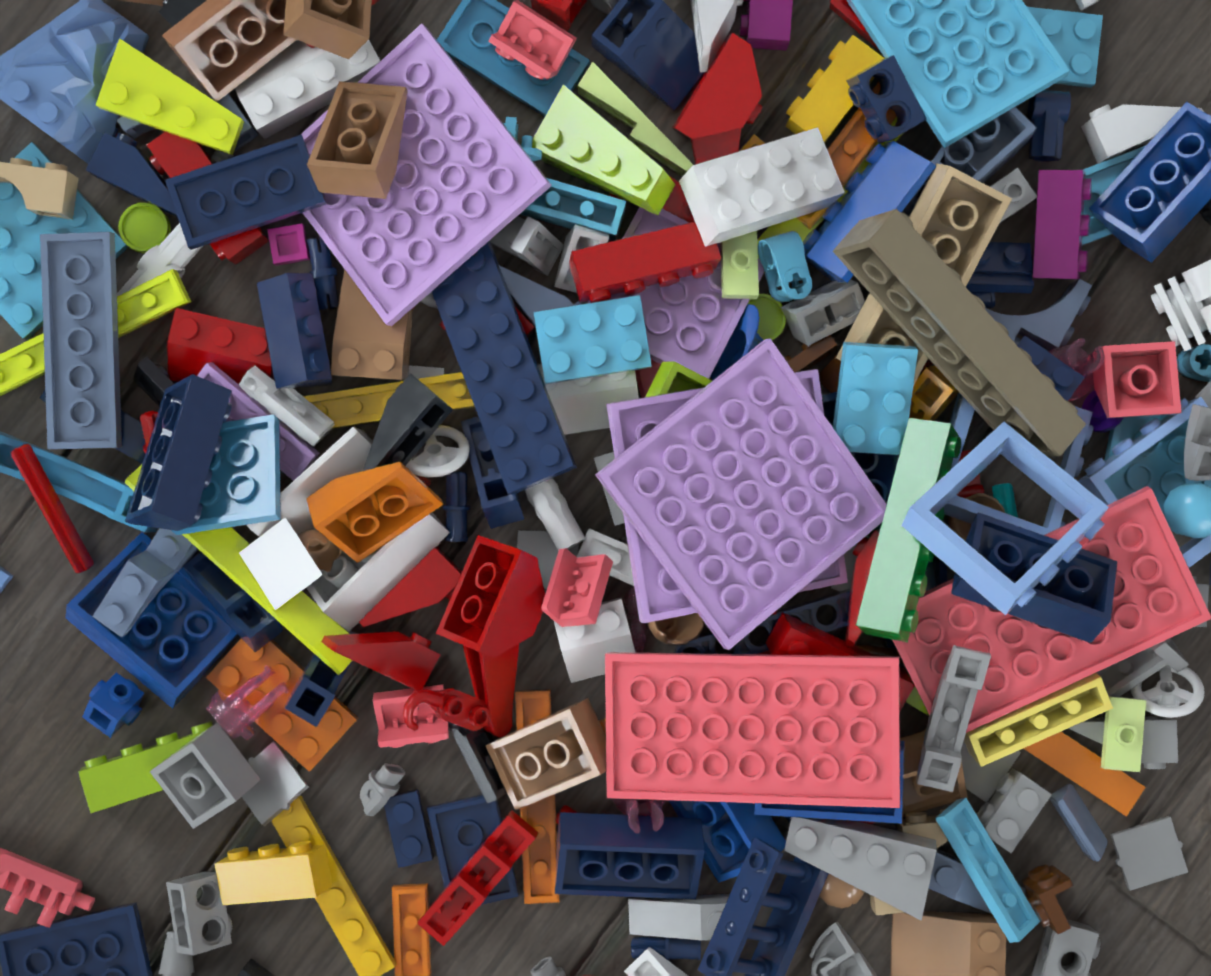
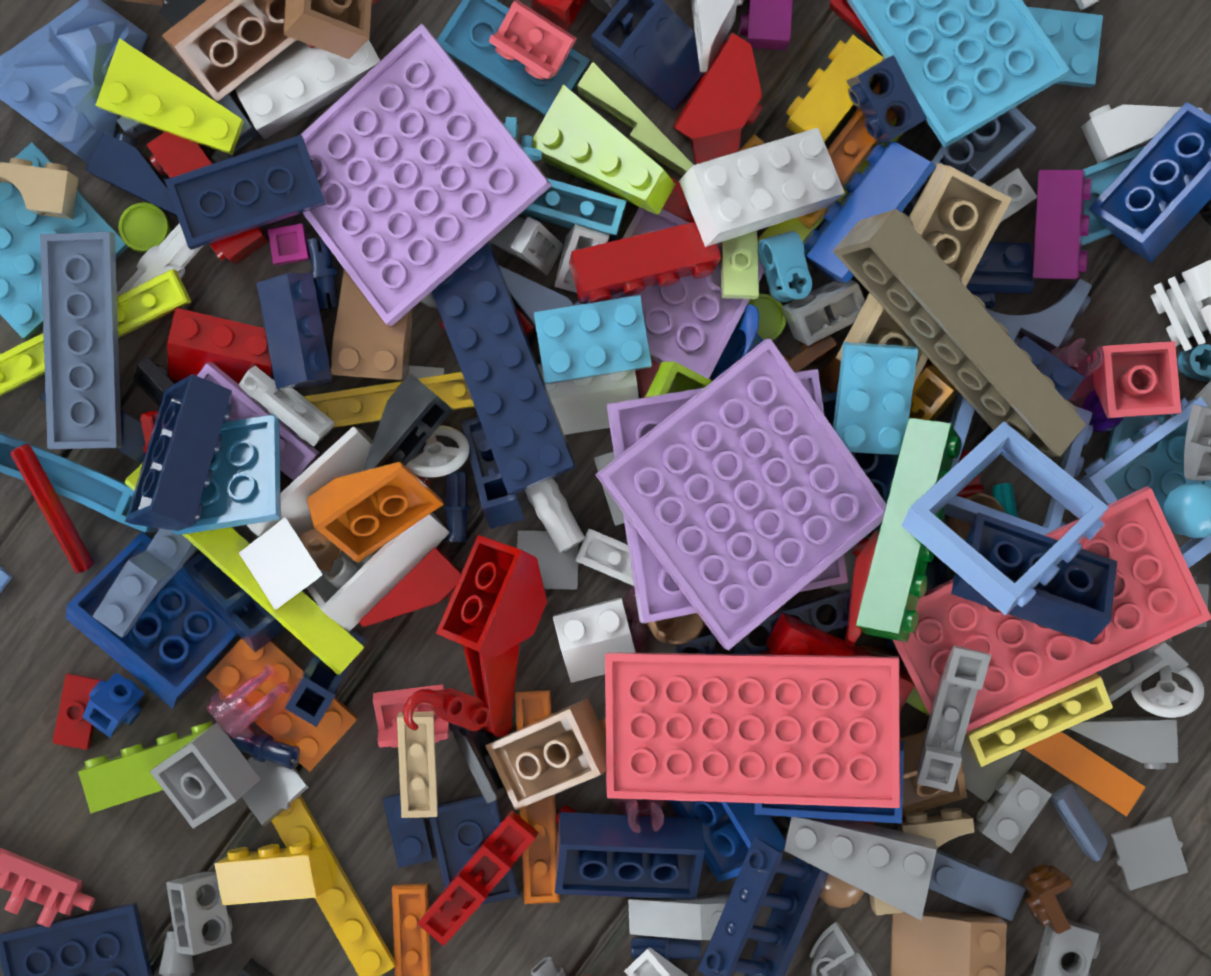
(70, 726): none -> red plate
(265, 748): none -> dark blue pin
(359, 140): medium nougat slope -> none
(380, 787): light grey piece -> none
(389, 653): red slope -> none
(417, 766): none -> tan plate
(576, 588): coral bracket -> none
(987, 870): medium azure plate -> none
(1048, 114): dark blue piece -> none
(1123, 734): yellowish green plate -> none

